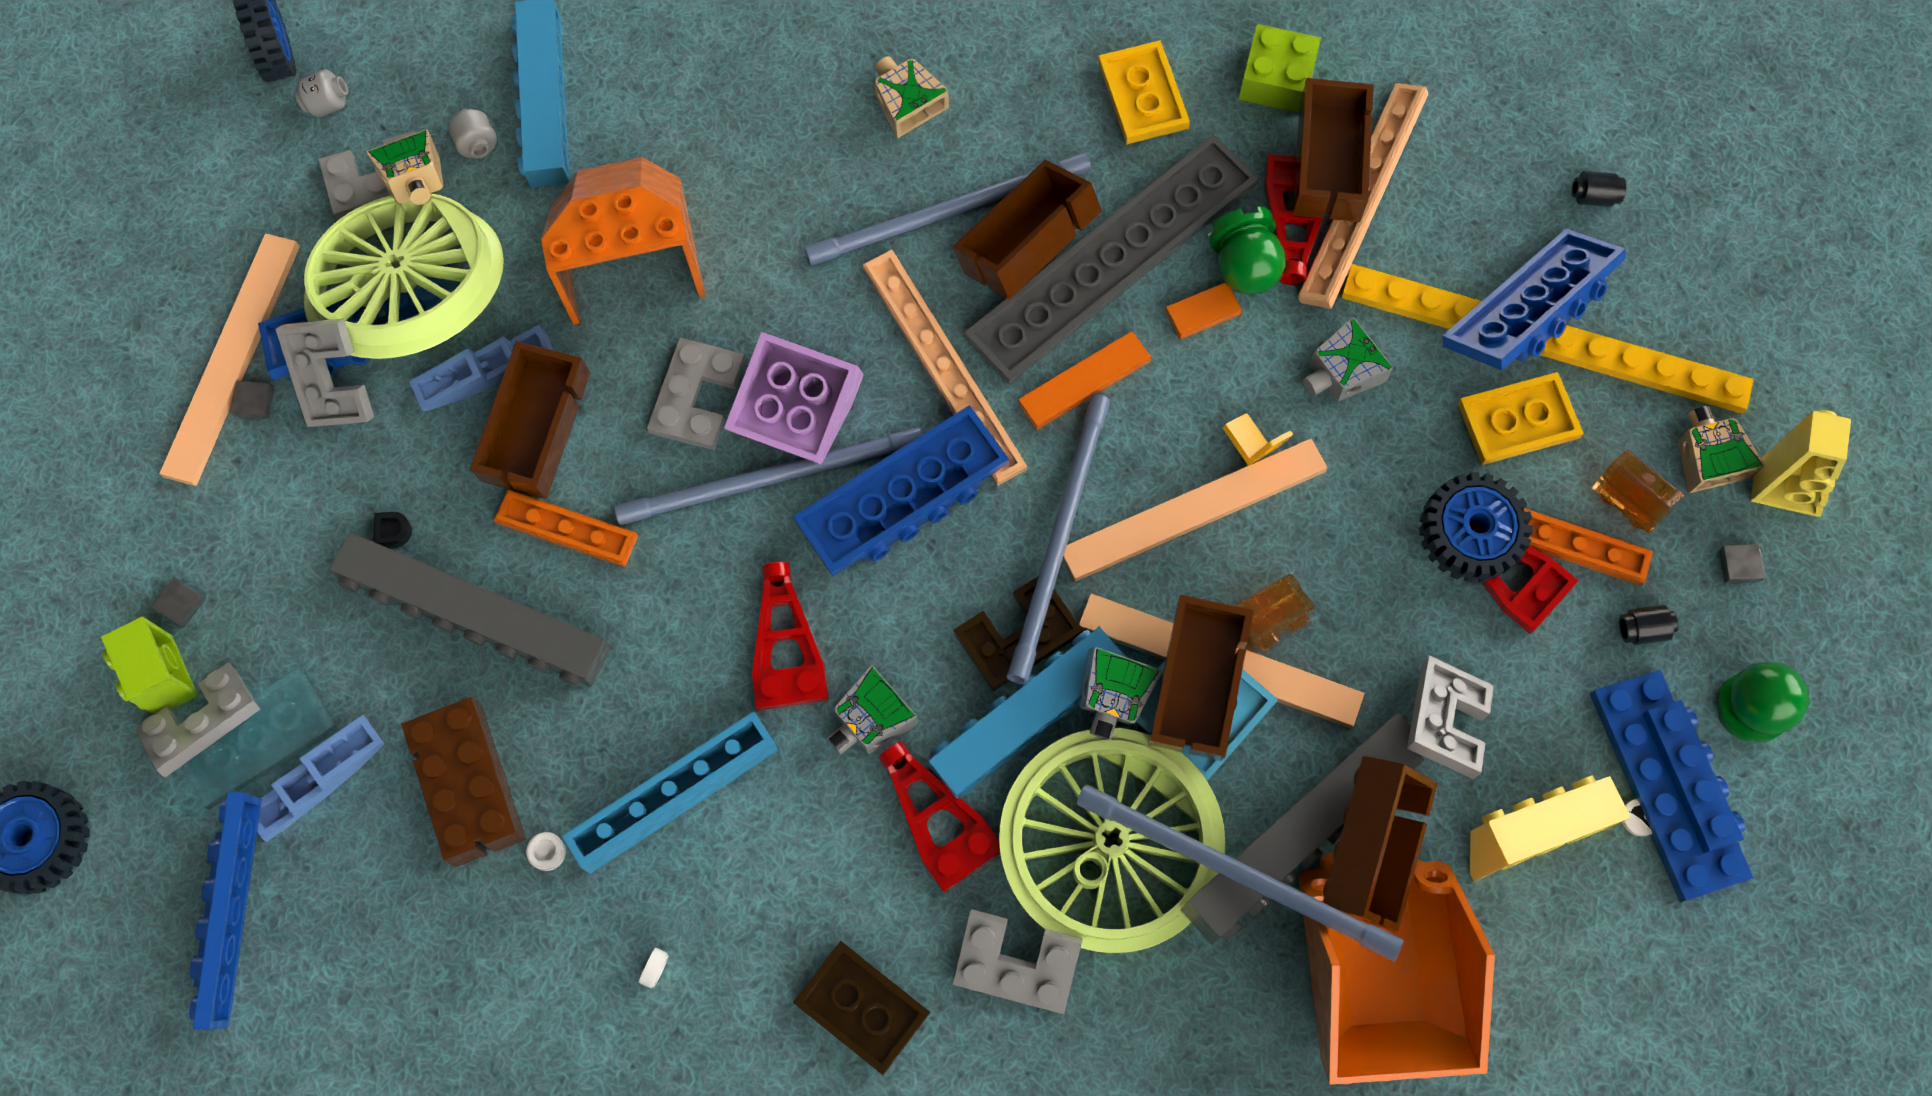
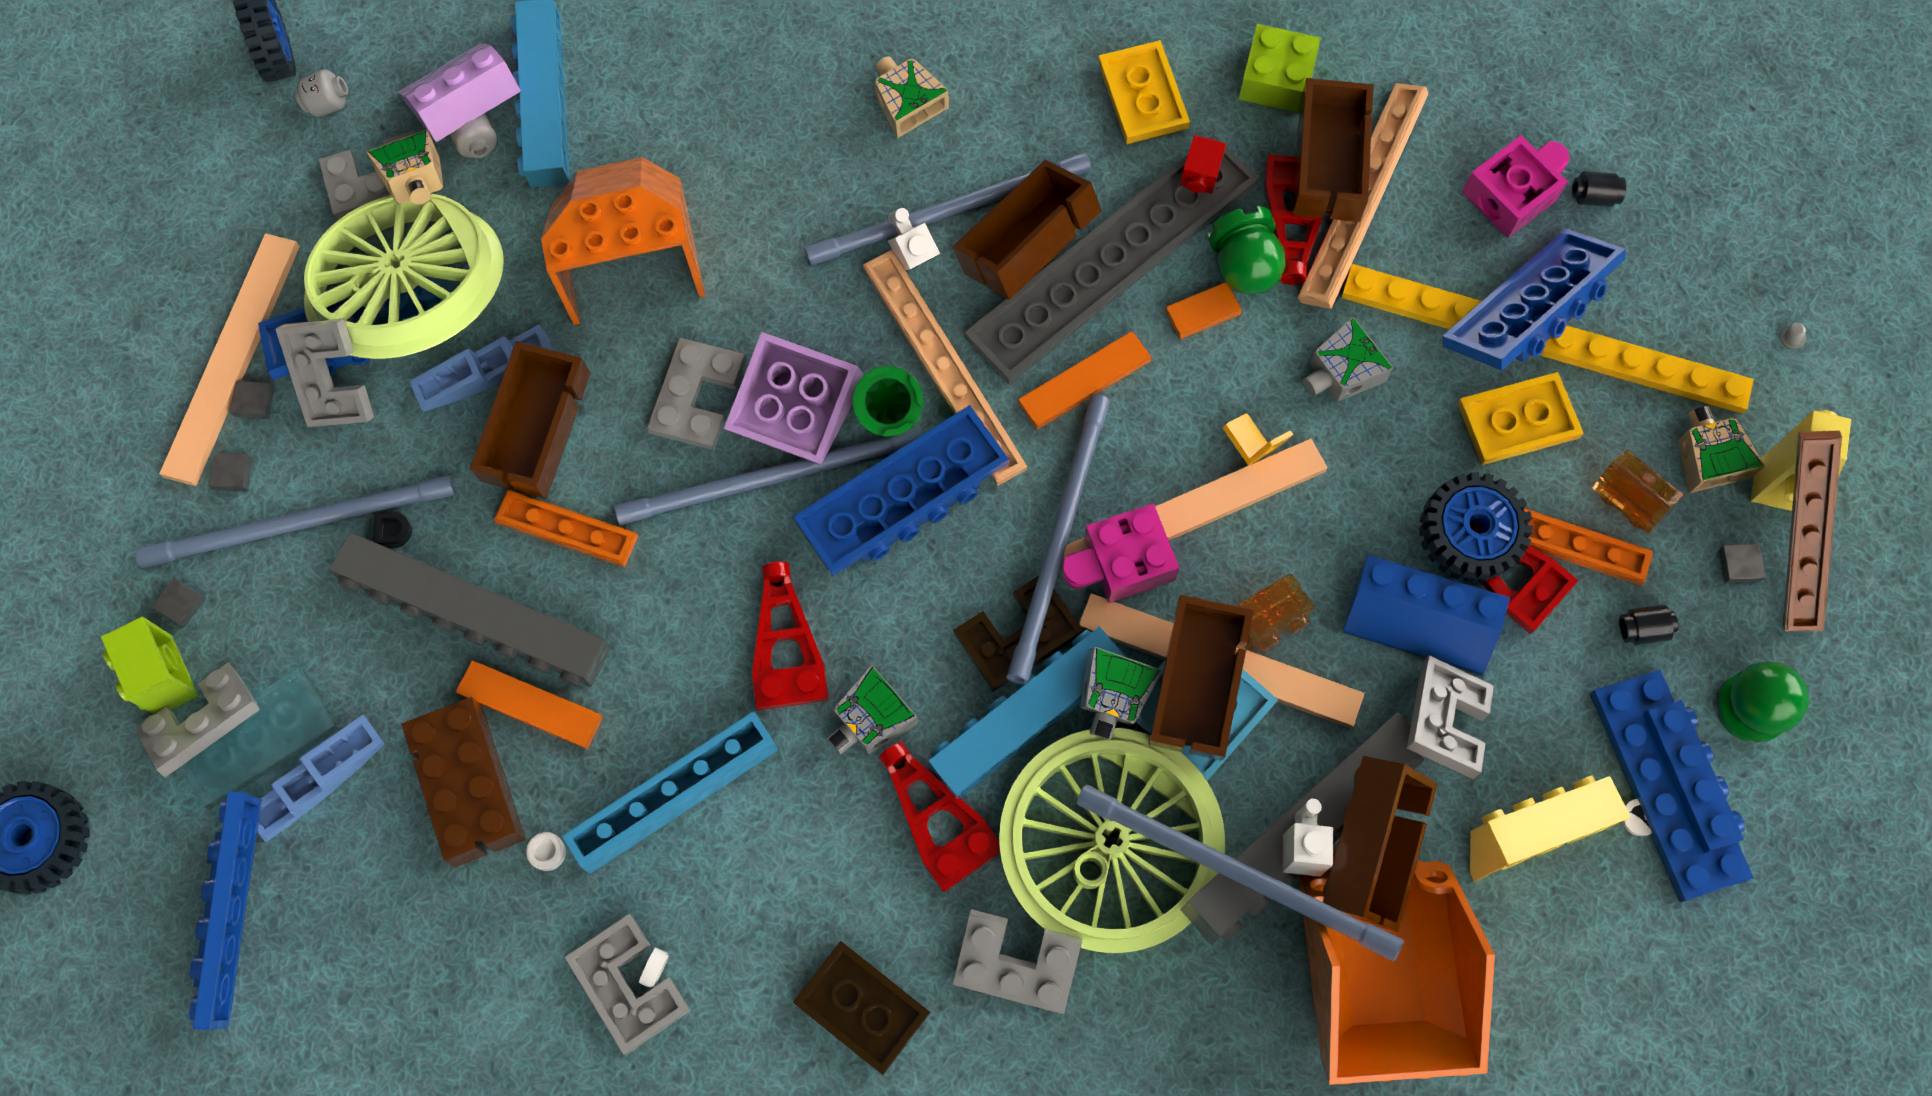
(170, 551): none -> sand blue piece
(231, 472): none -> flat silver tile
(460, 90): none -> lavender slope
(530, 704): none -> orange tile
(626, 1016): none -> light grey plate
(888, 401): none -> green tile
(912, 244): none -> white brick
(1124, 554): none -> dark pink brick
(1203, 164): none -> red brick
(1307, 845): none -> white brick
(1425, 614): none -> blue slope
(1518, 183): none -> dark pink brick
(1794, 336): none -> light grey piece
(1811, 530): none -> tile

